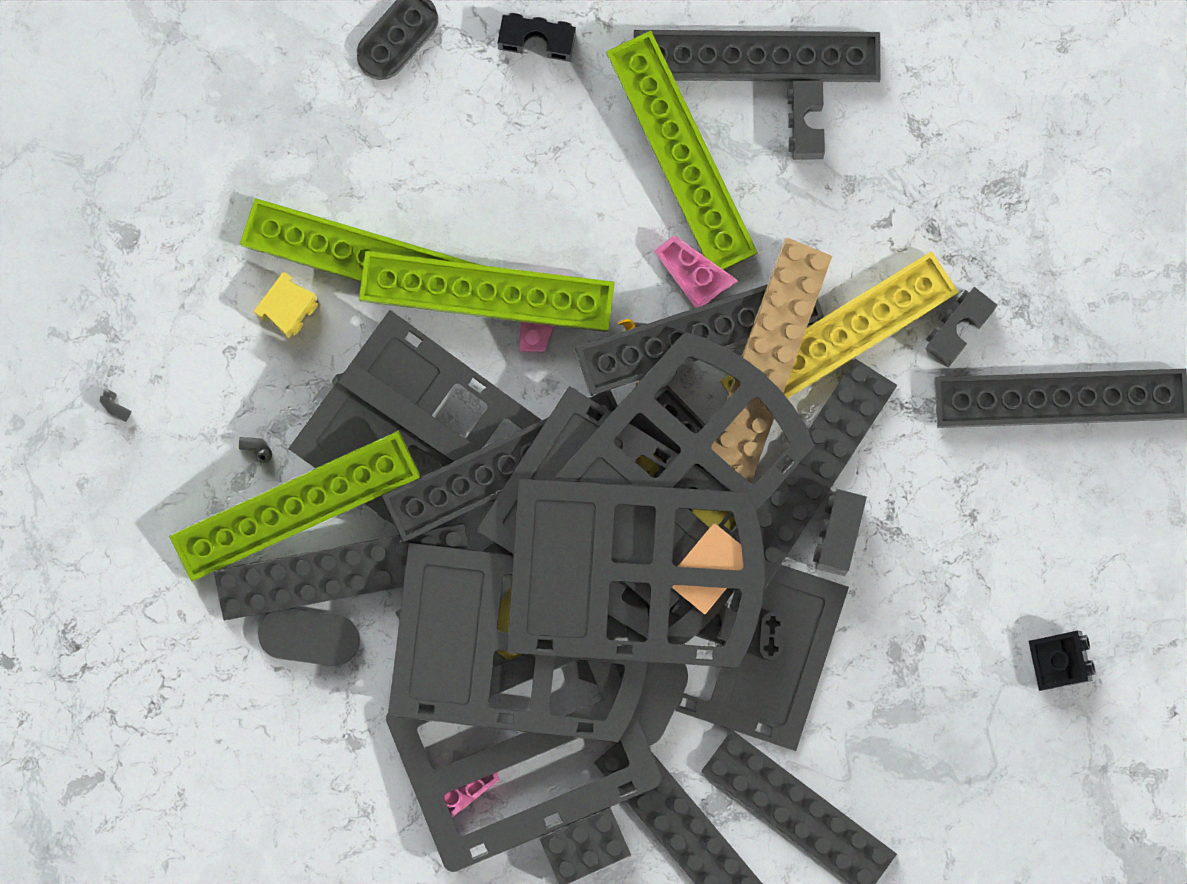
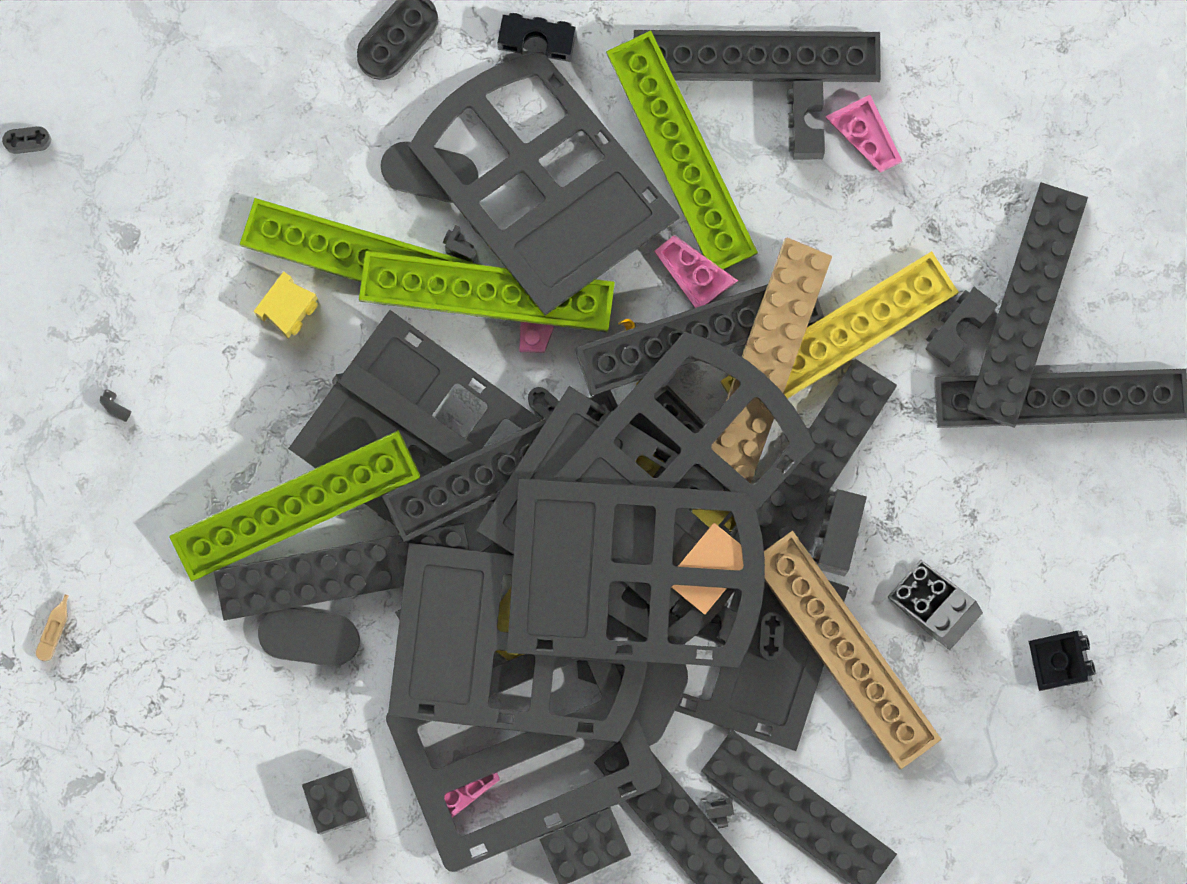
(27, 145): none -> dark grey beam
(52, 631): none -> tan piece
(258, 446): dark grey arm -> none
(335, 801): none -> dark grey brick
(408, 175): none -> dark grey tile
(461, 249): none -> dark grey bracket
(539, 408): none -> dark grey beam
(578, 226): none -> dark grey door
(720, 810): none -> dark grey tile
(847, 651): none -> tan plate
(866, 132): none -> bright pink wing
(936, 604): none -> dark grey slope
(1027, 305): none -> dark grey plate

